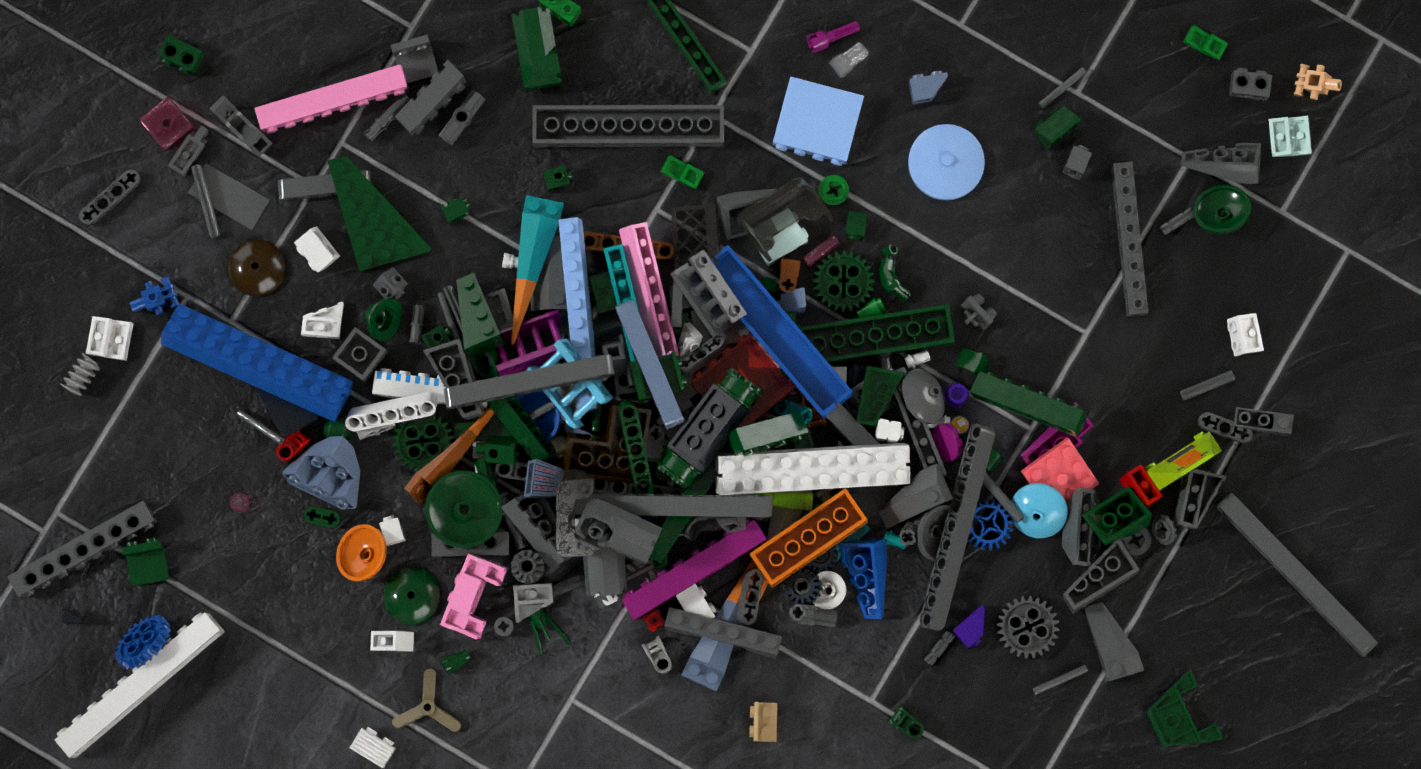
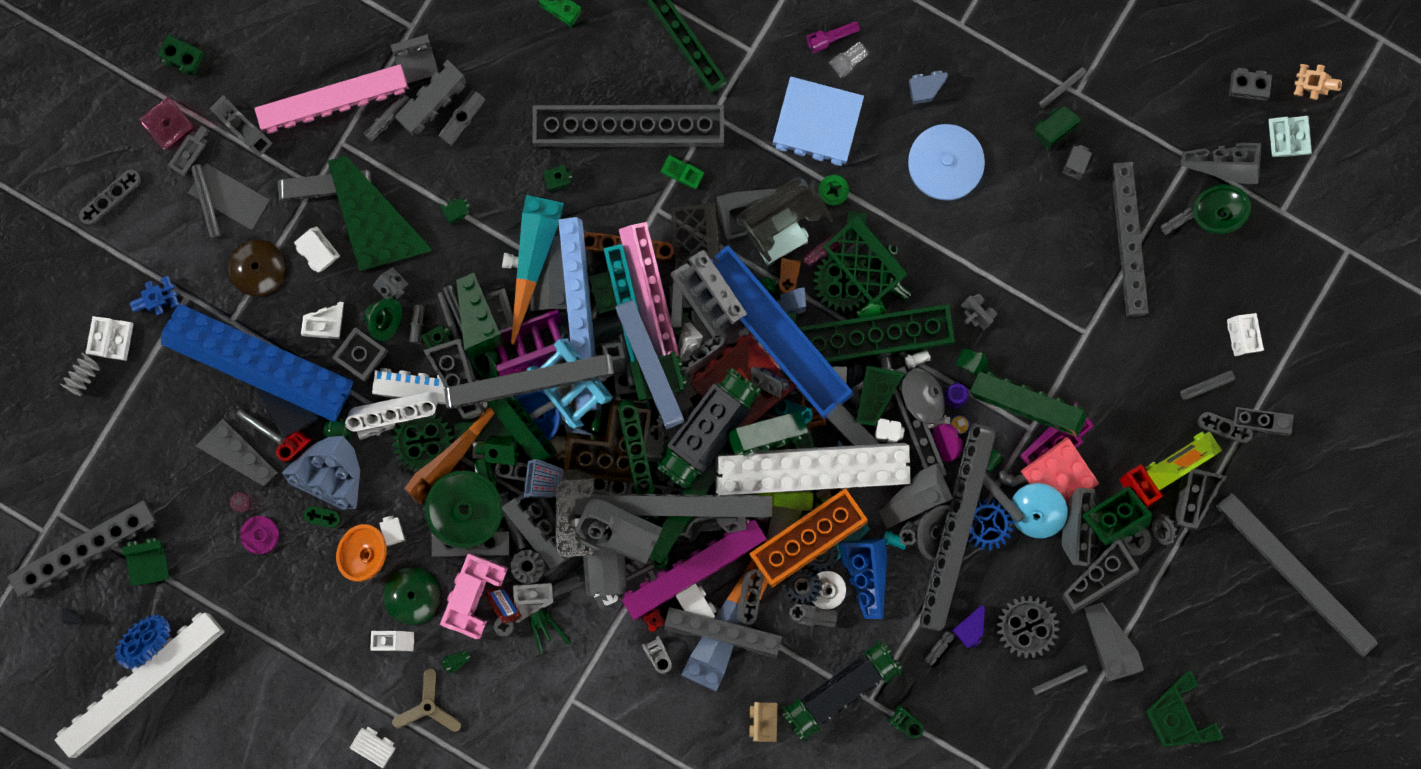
(234, 451): none -> dark grey wing
(259, 535): none -> magenta tile
(503, 604): none -> tile
(536, 49): dark green brick -> none
(765, 381): none -> dark grey hinge
(841, 690): none -> brick
(875, 246): none -> dark green fence
(1011, 481): none -> dark grey arm
(1205, 43): green slope -> none

